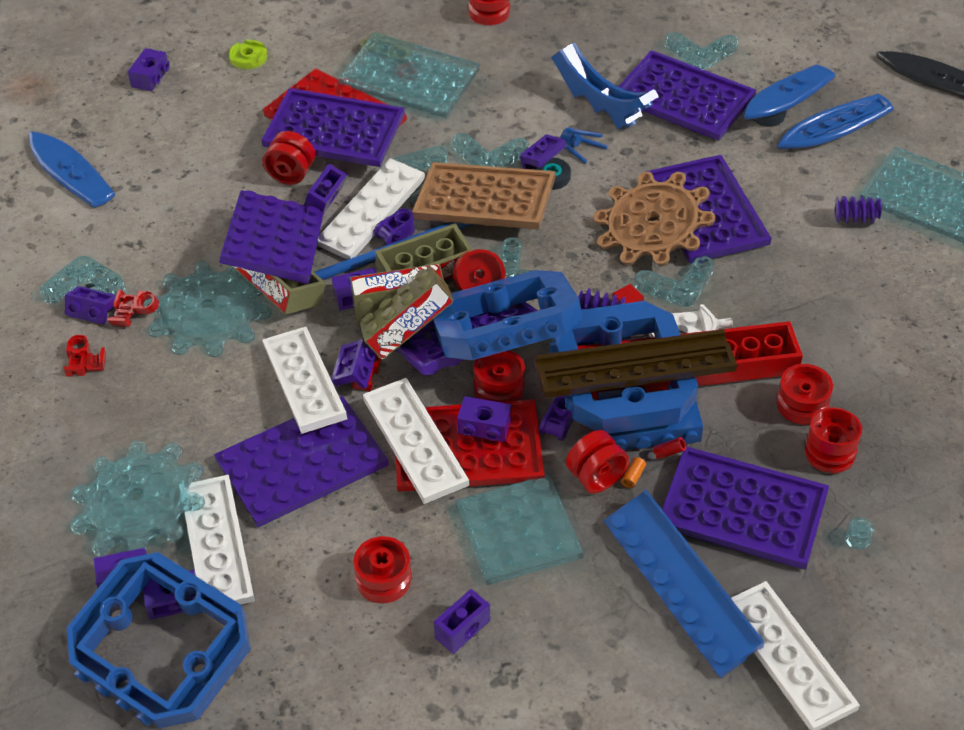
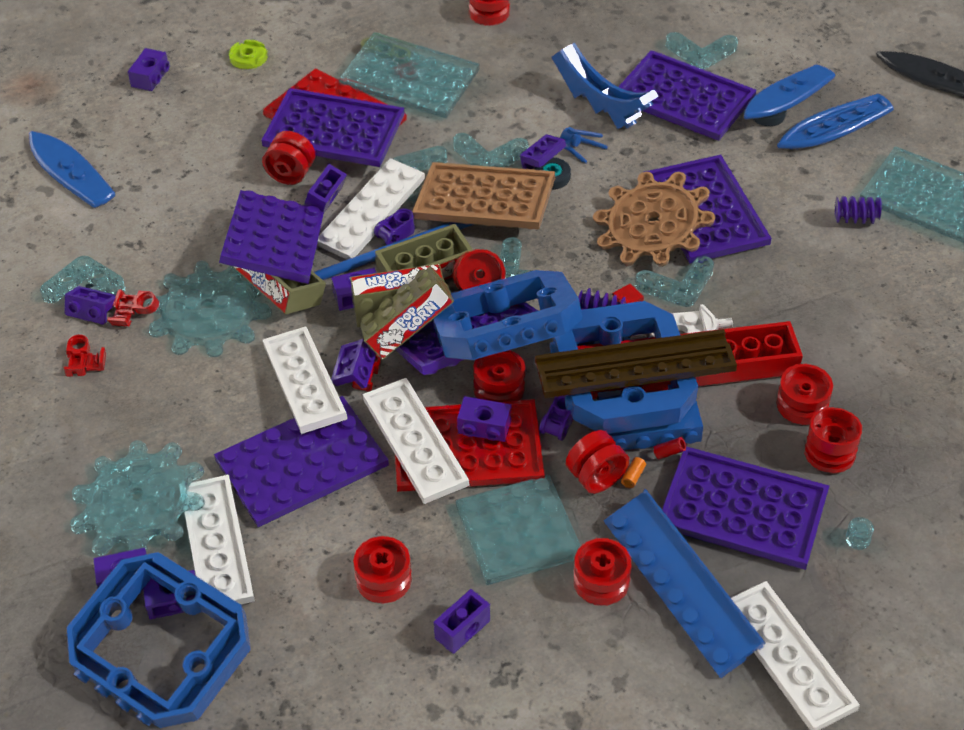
(602, 571): none -> red wheel

